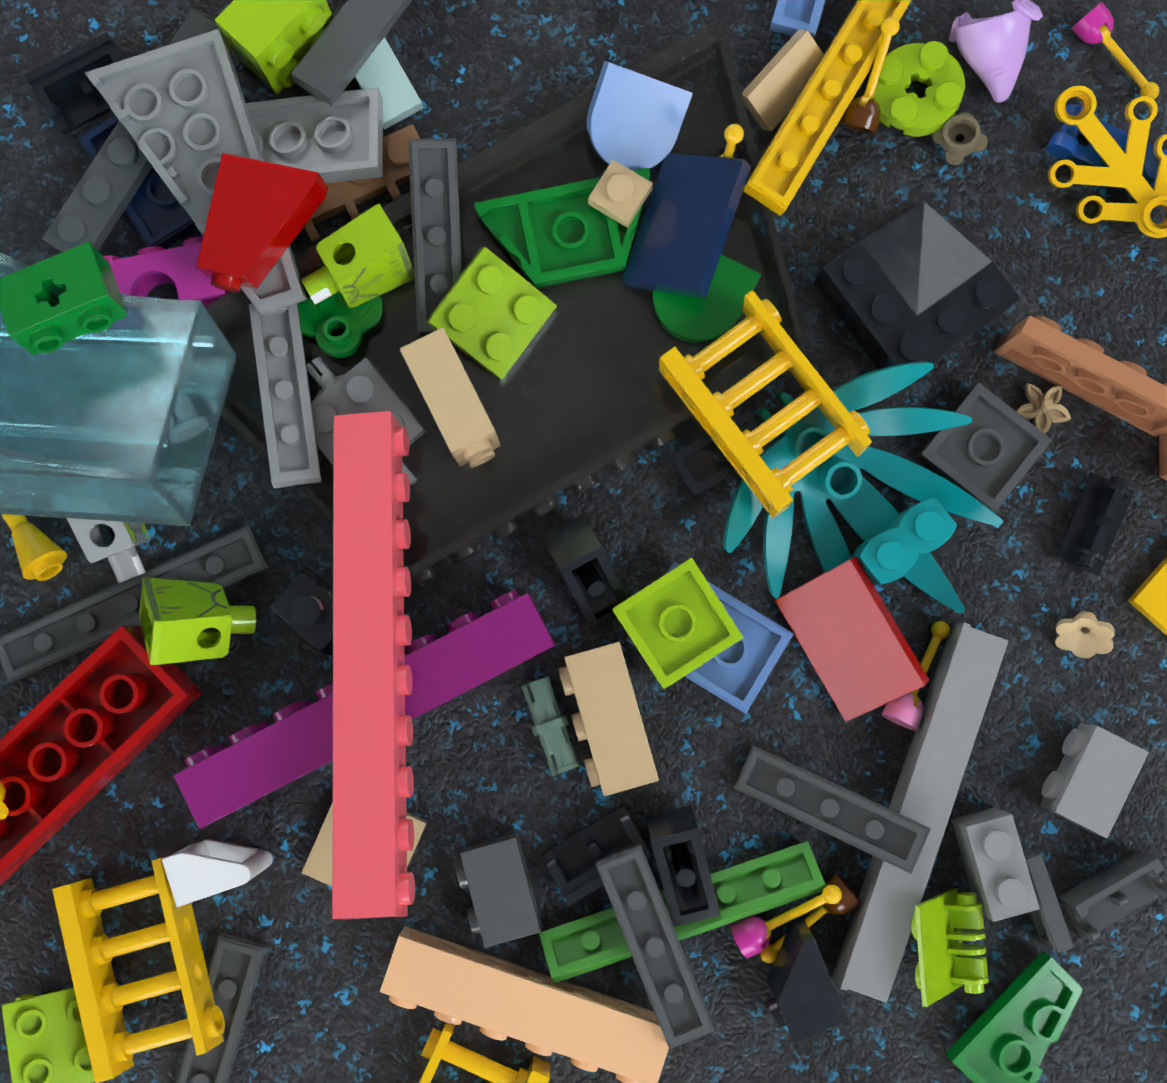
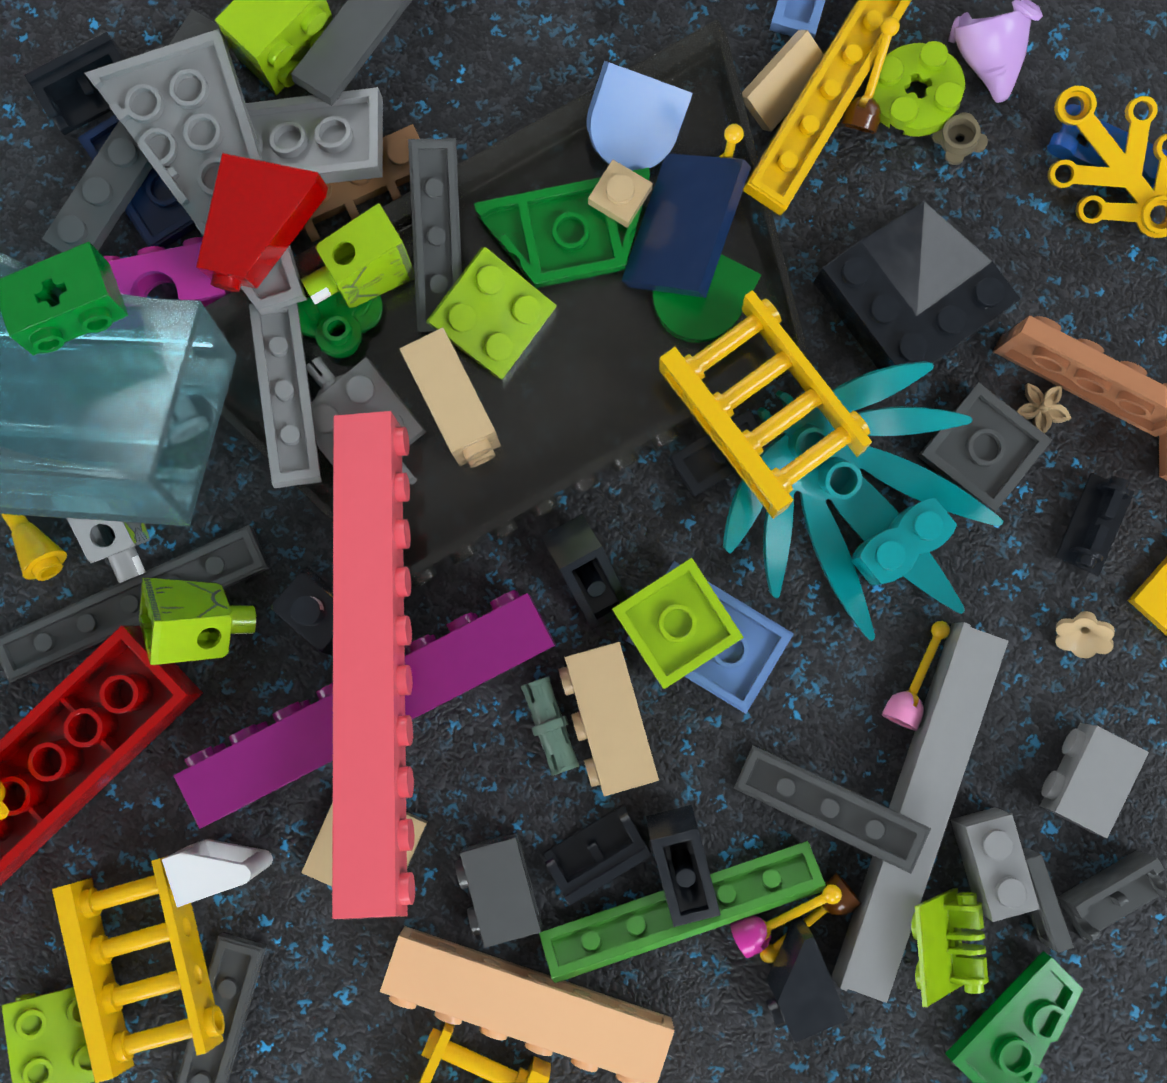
(386, 73): light aqua tile -> none
(654, 946): dark grey tile -> none
(852, 639): tile -> none
(1097, 28): hinge -> none

